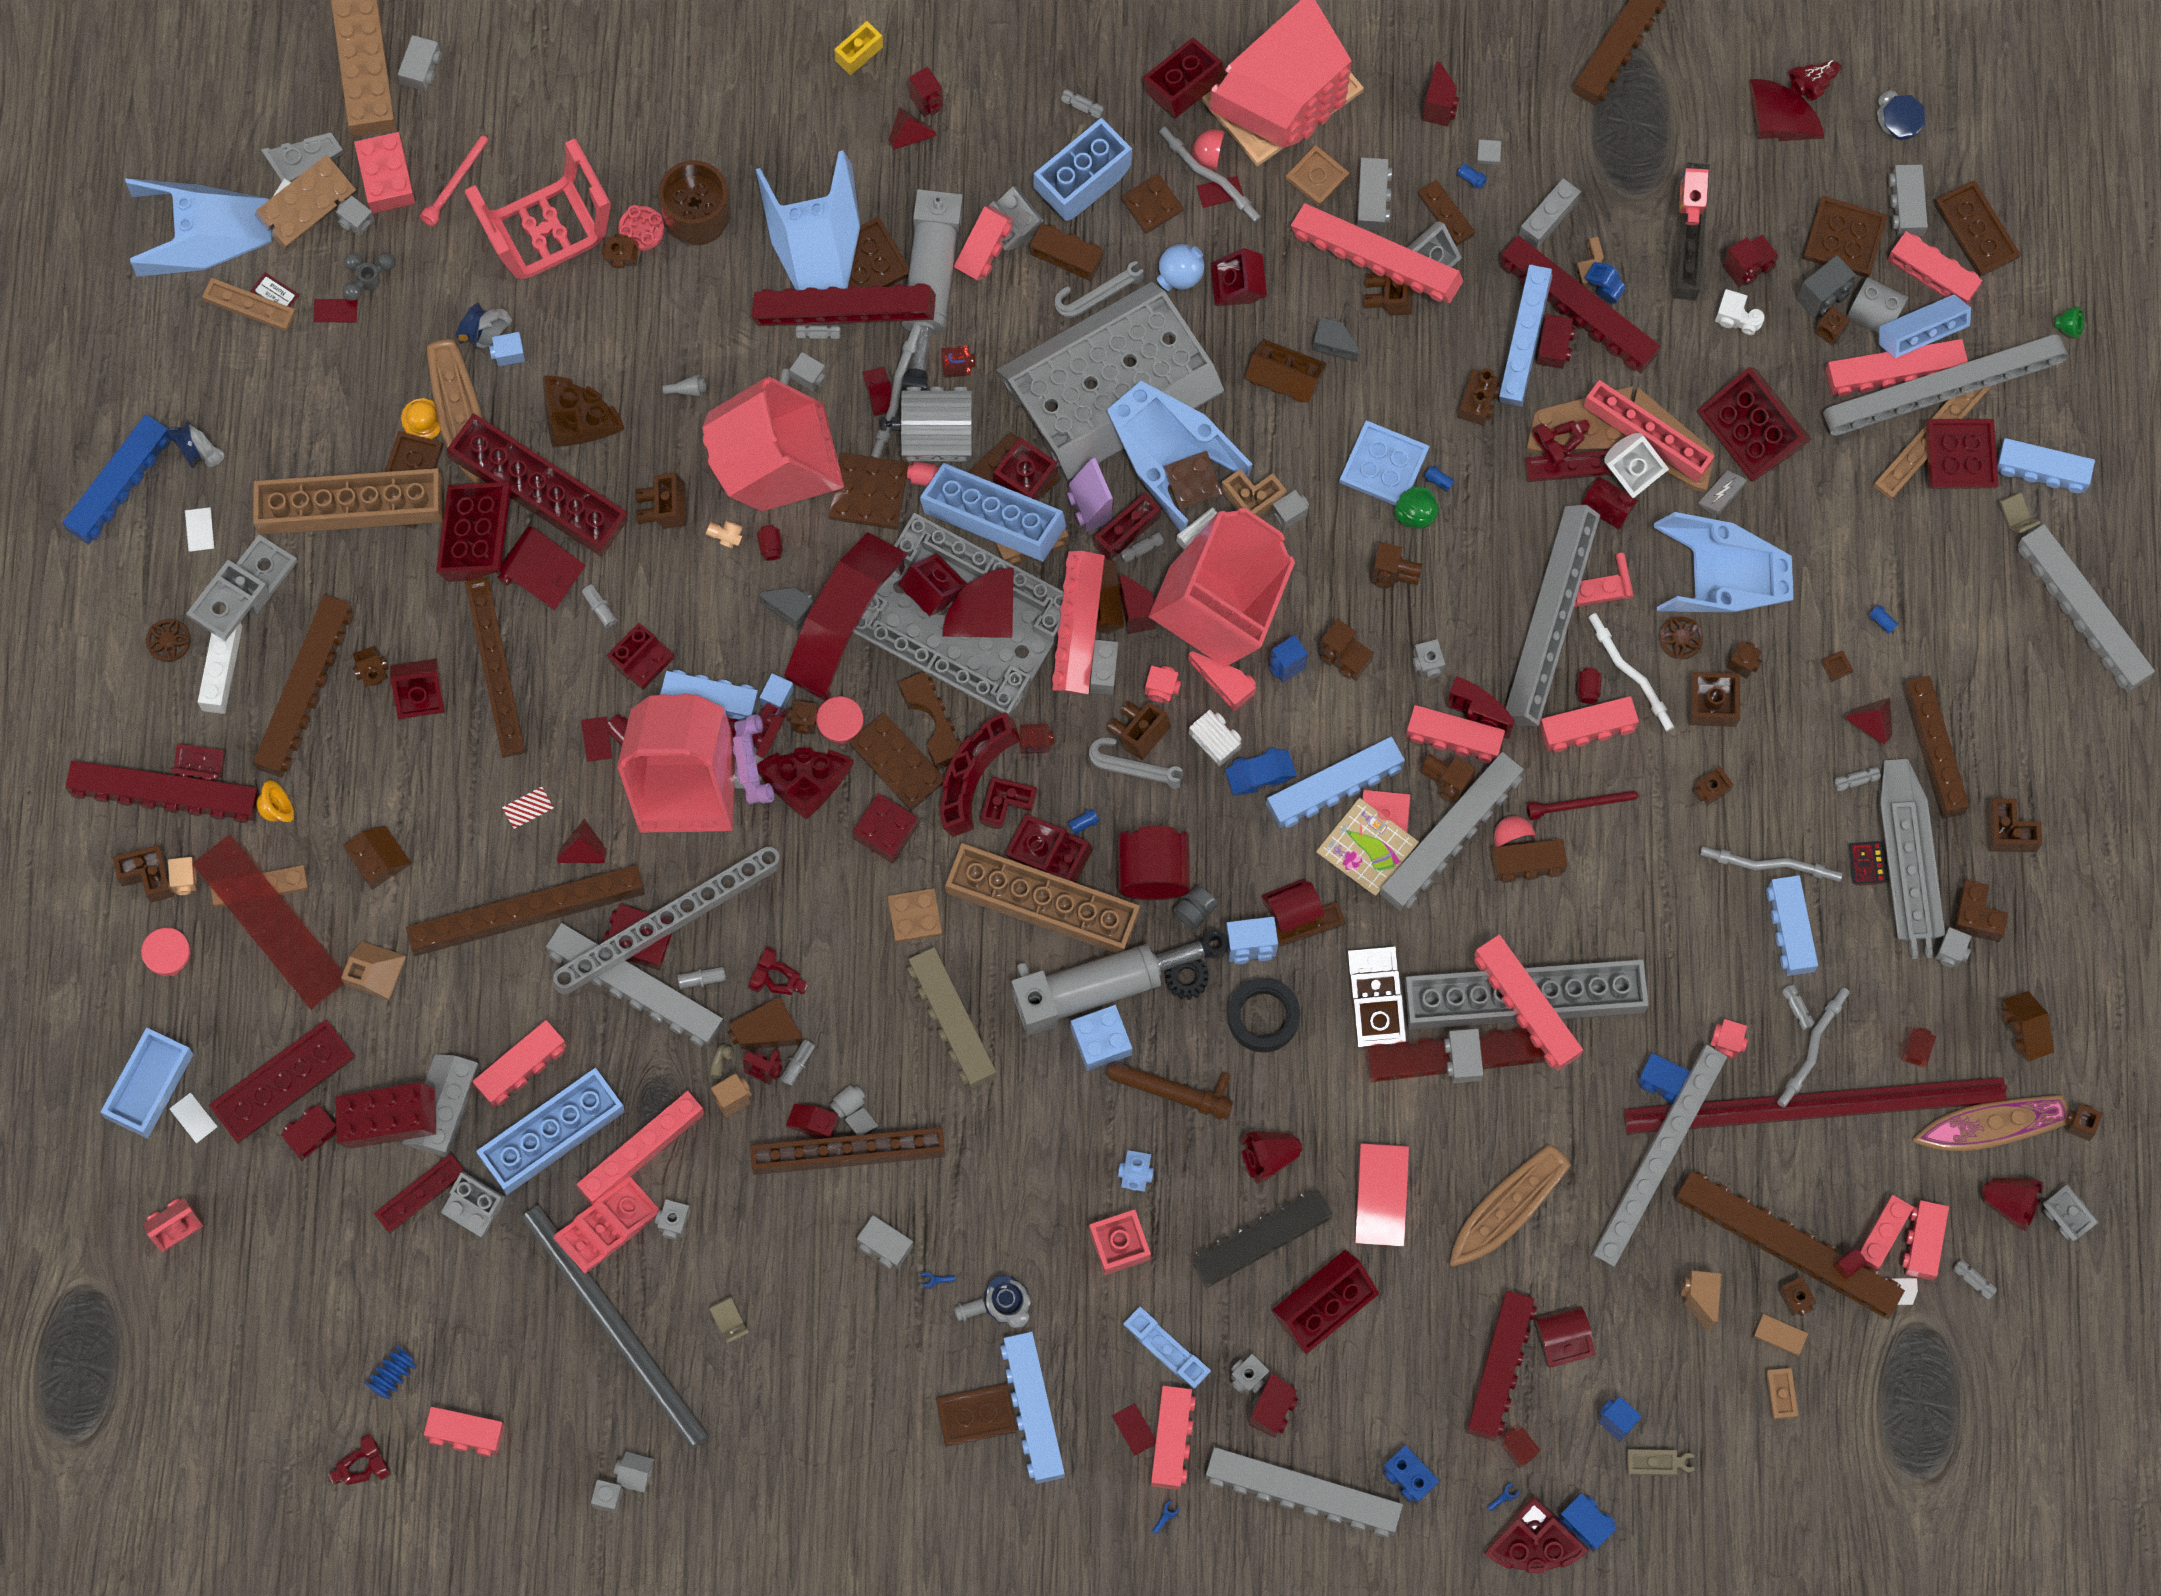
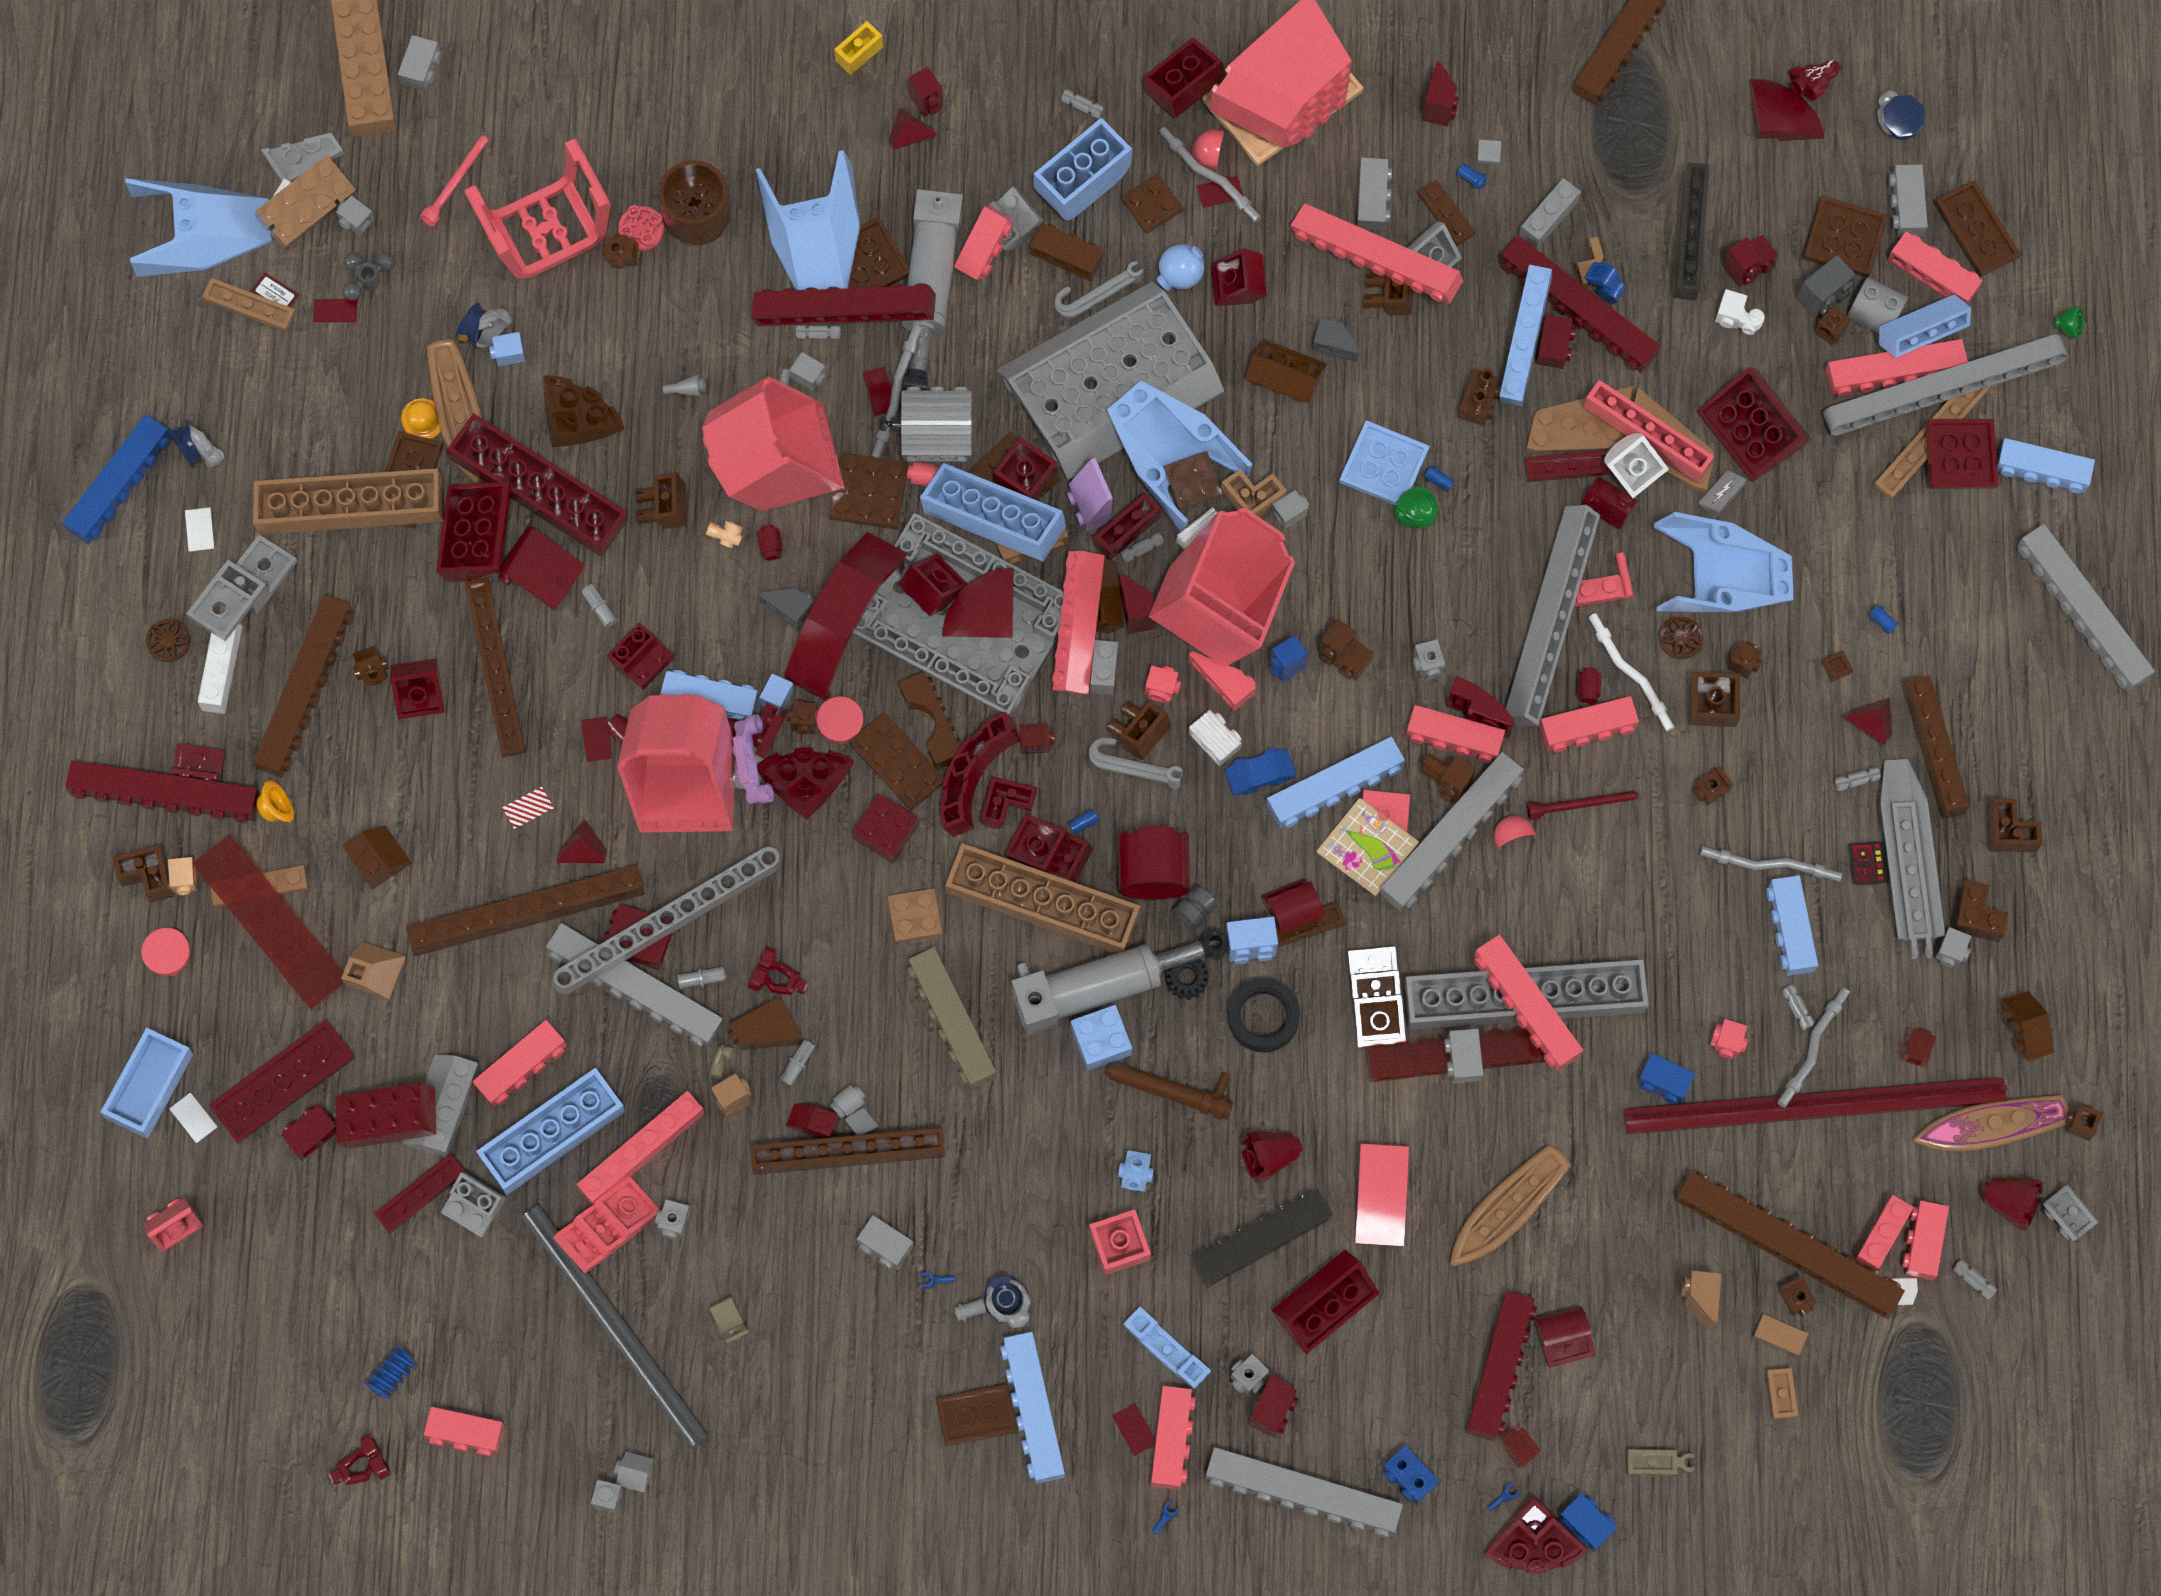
(384, 172): coral brick -> none
(758, 1067): dark red bracket -> none
(957, 361): clear red brick -> none
(1317, 176): medium nougat plate -> none
(1391, 568): reddish brown brick -> none
(1529, 860): reddish brown brick -> none
(1552, 449): dark red piece -> none
(1618, 1418): blue brick -> none
(1659, 1155): light grey plate -> none
(1693, 186): torso -> none
(1850, 1263): dark red brick -> none
(2017, 513): dark tan bracket -> none

